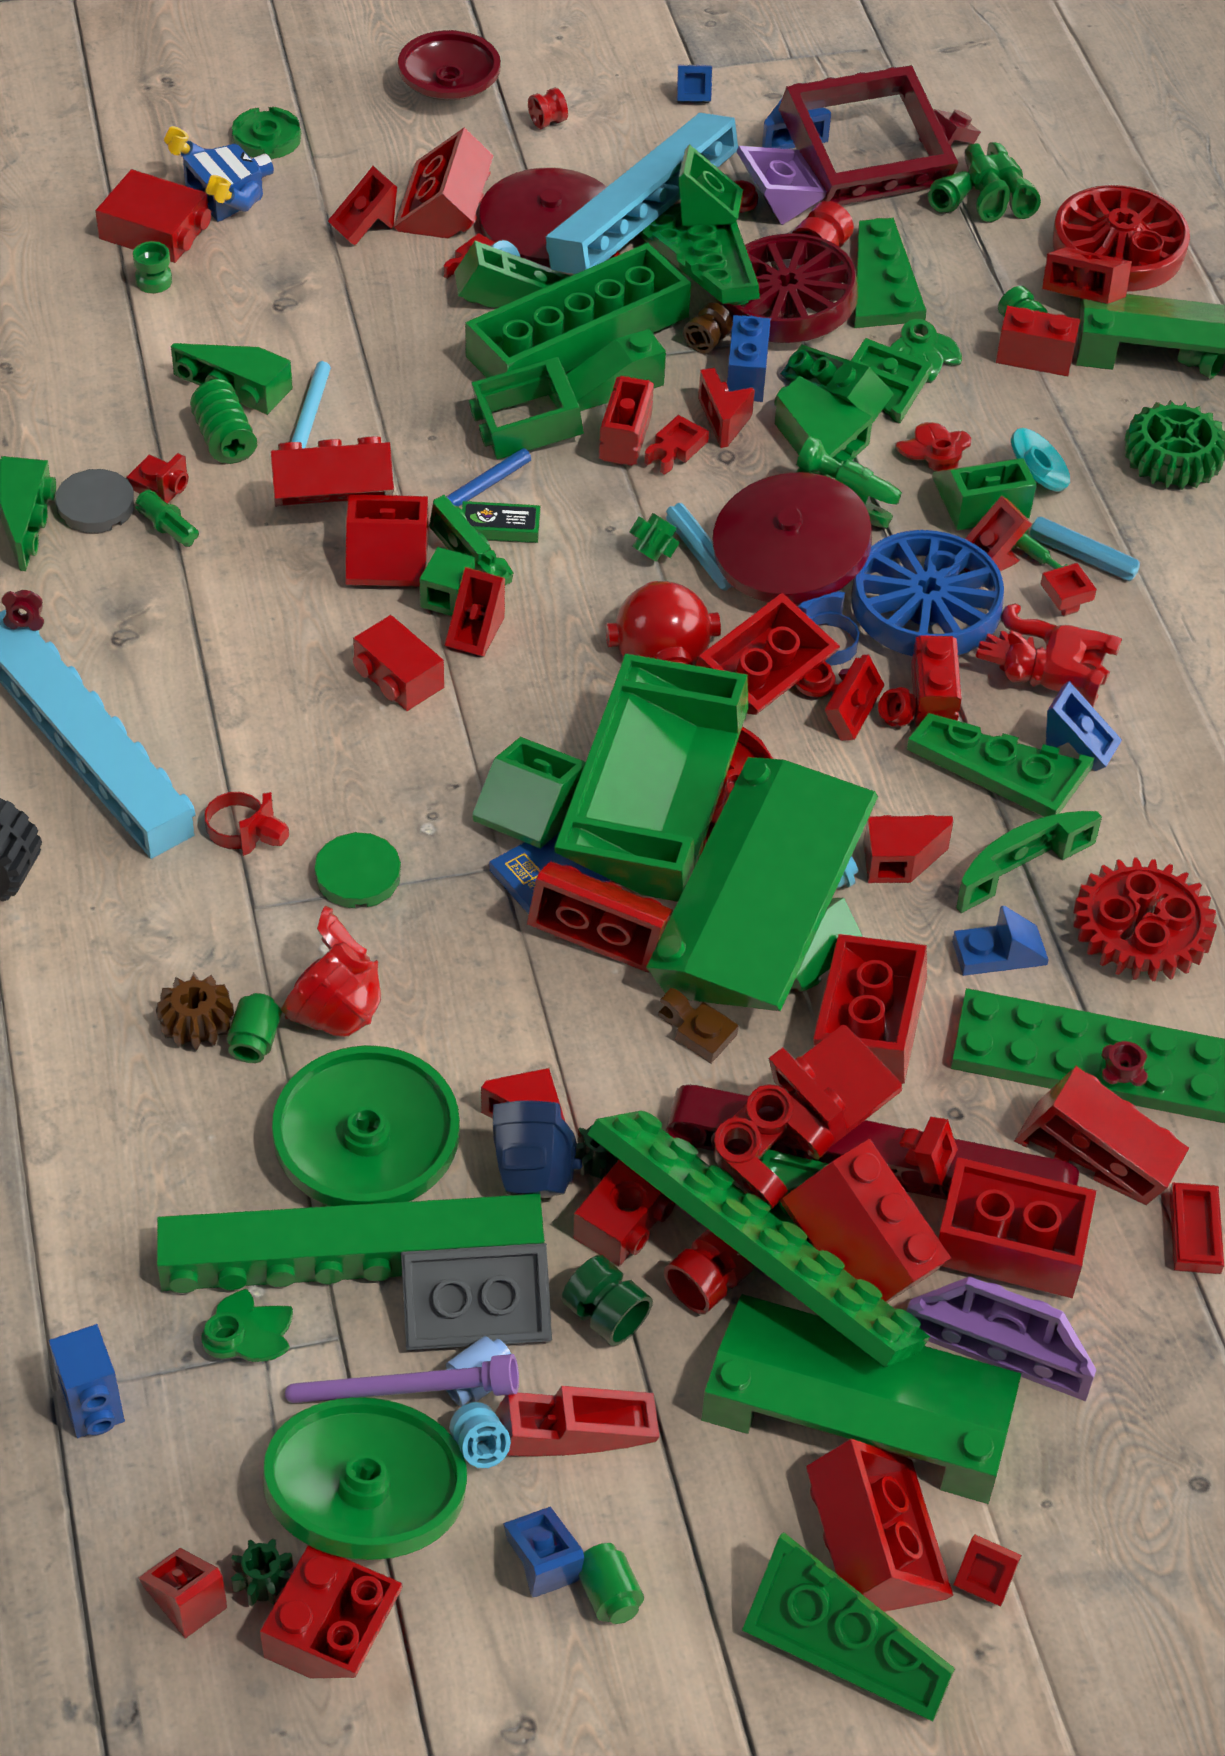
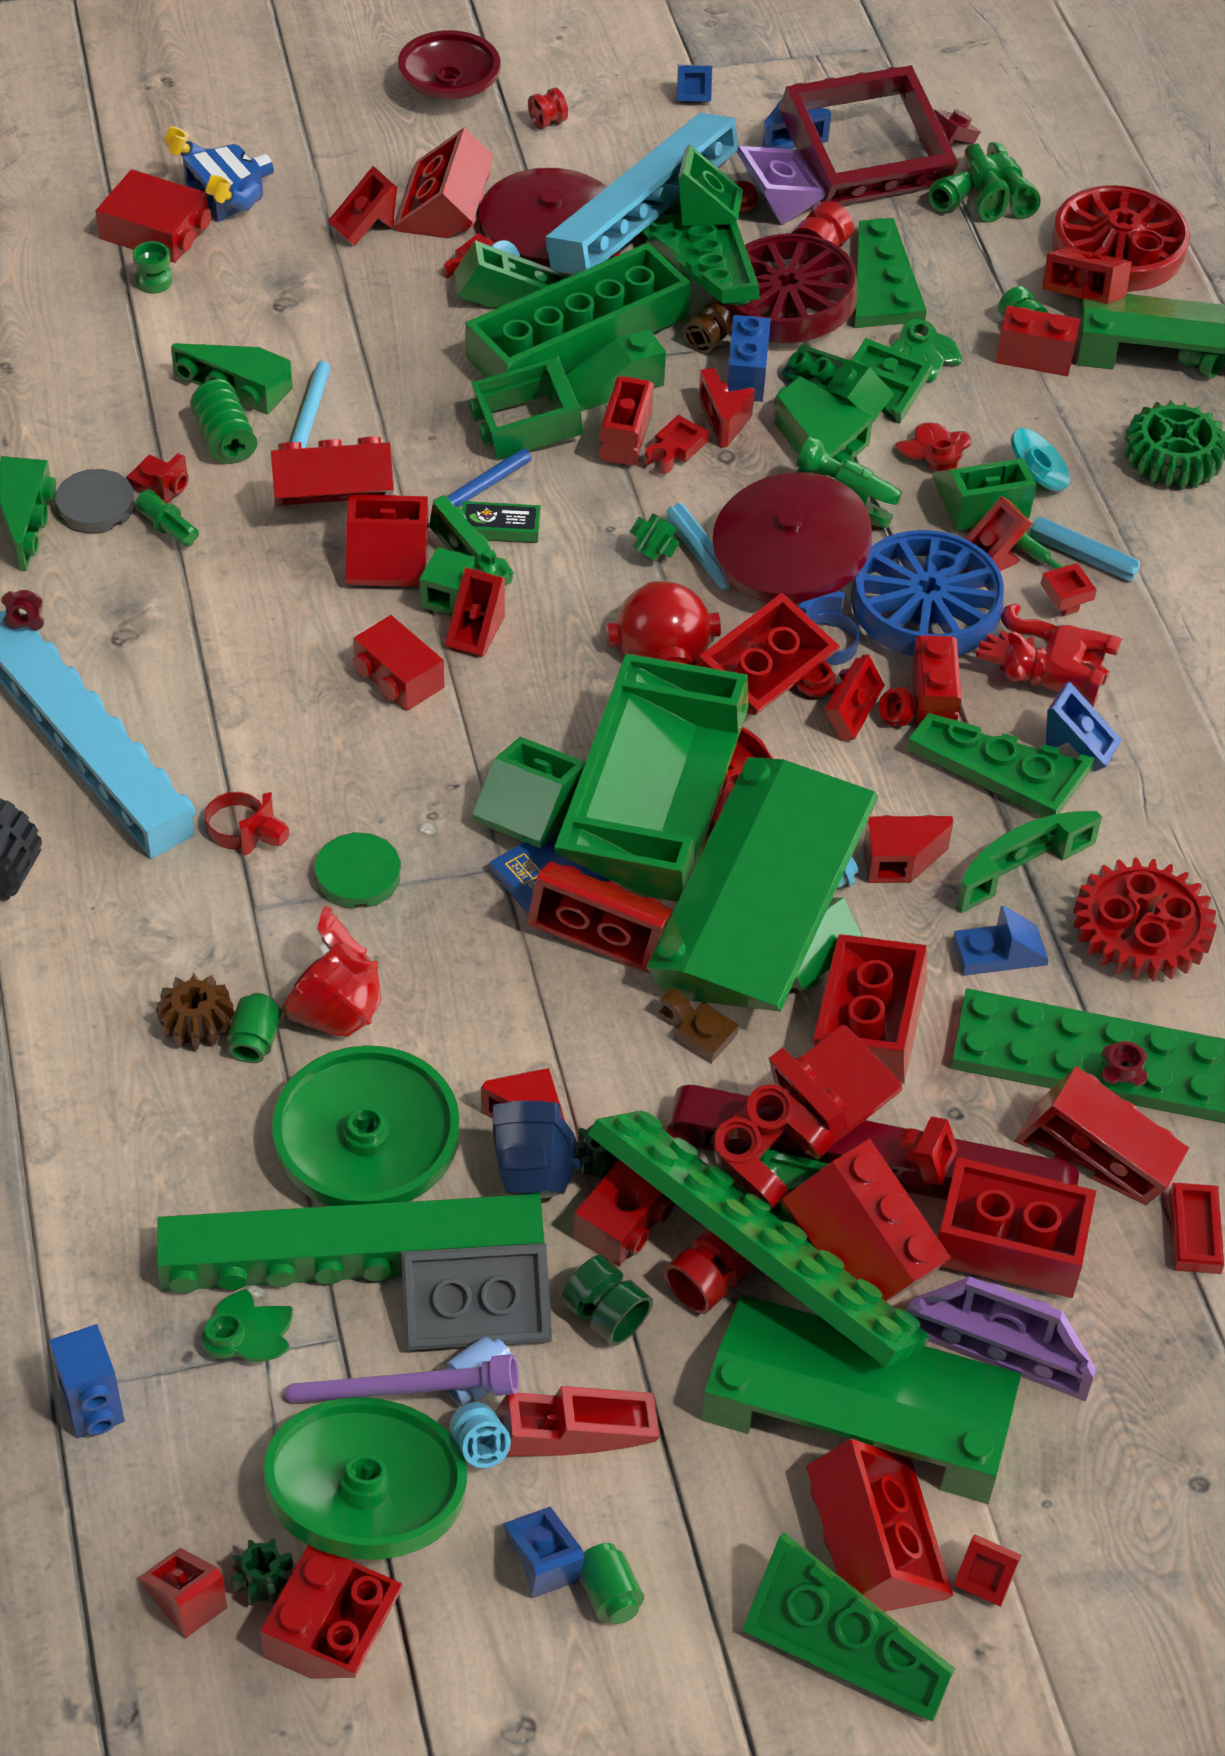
(267, 132): green tile -> none

